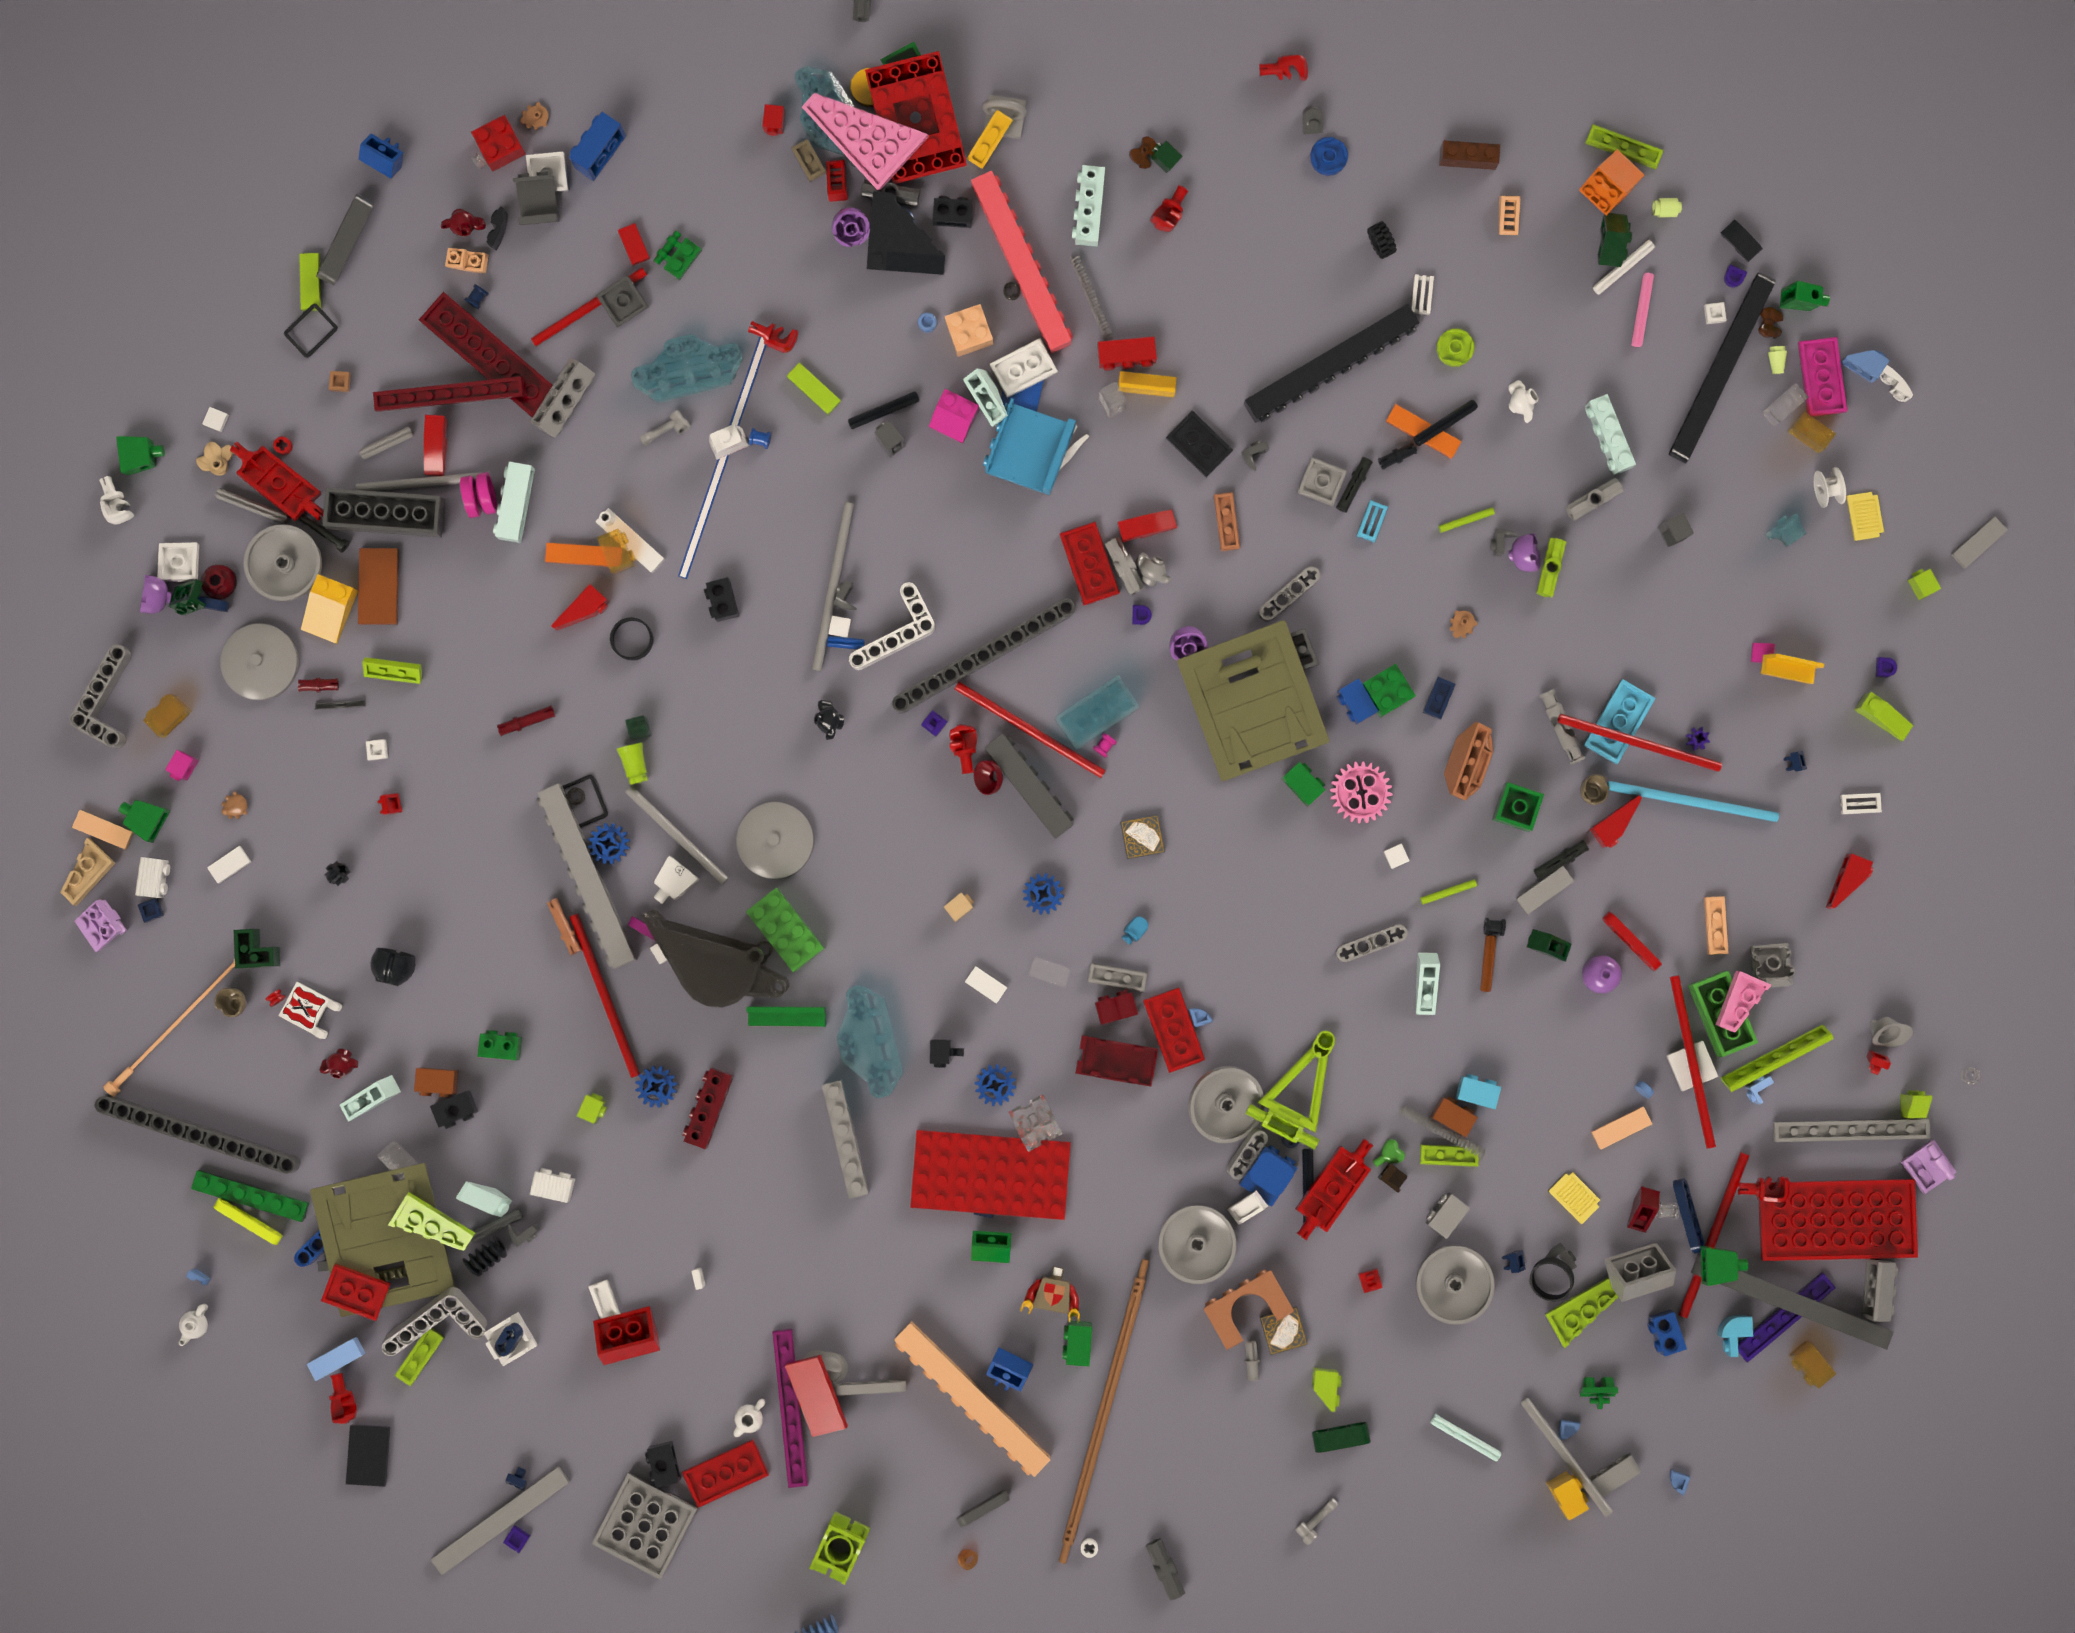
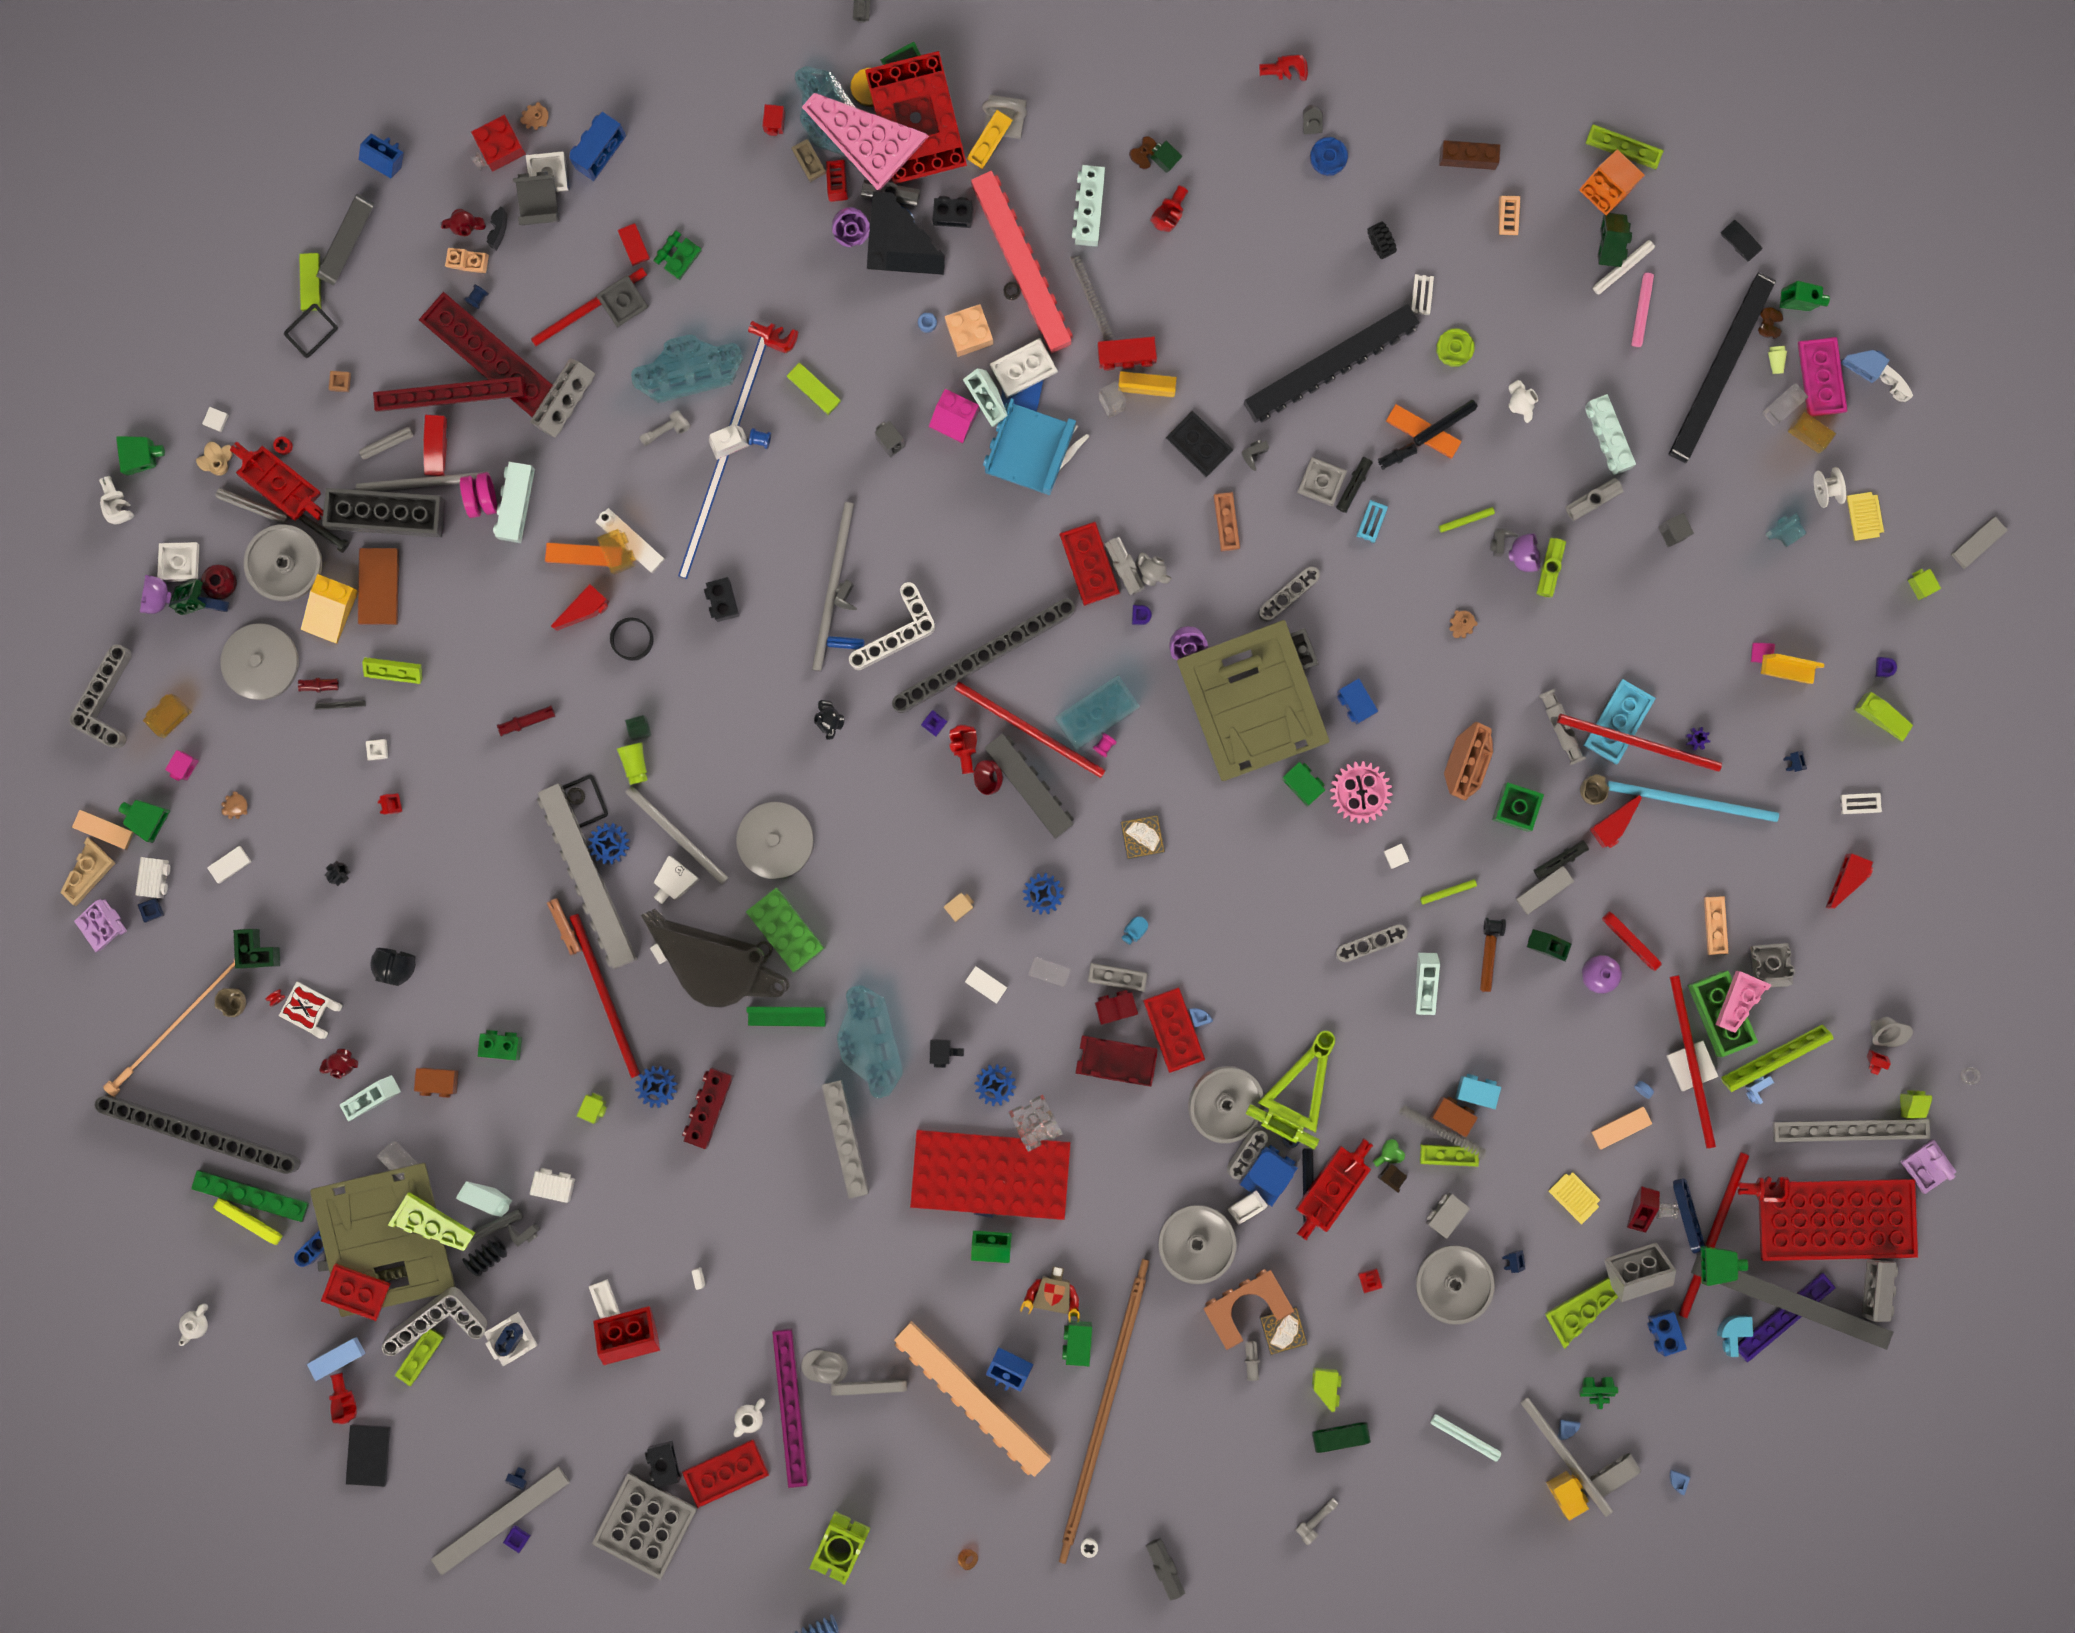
(196, 1274): medium blue tile -> none
(443, 1114): black brick -> none
(640, 926): magenta beam -> none
(816, 1395): tile -> none
(839, 626): white tile -> none
(883, 410): black axle -> none
(983, 1508): dark grey beam -> none
(1146, 525): red slope -> none
(1389, 690): green brick -> none
(1439, 698): dark blue plate -> none
(1549, 1297): black tyre -> none
(1567, 1257): dark grey plate -> none
(1666, 207): yellowish green brick -> none
(1715, 313): white tile -> none
(1734, 276): dark purple tile -> none
(1812, 1365): clear yellow brick -> none

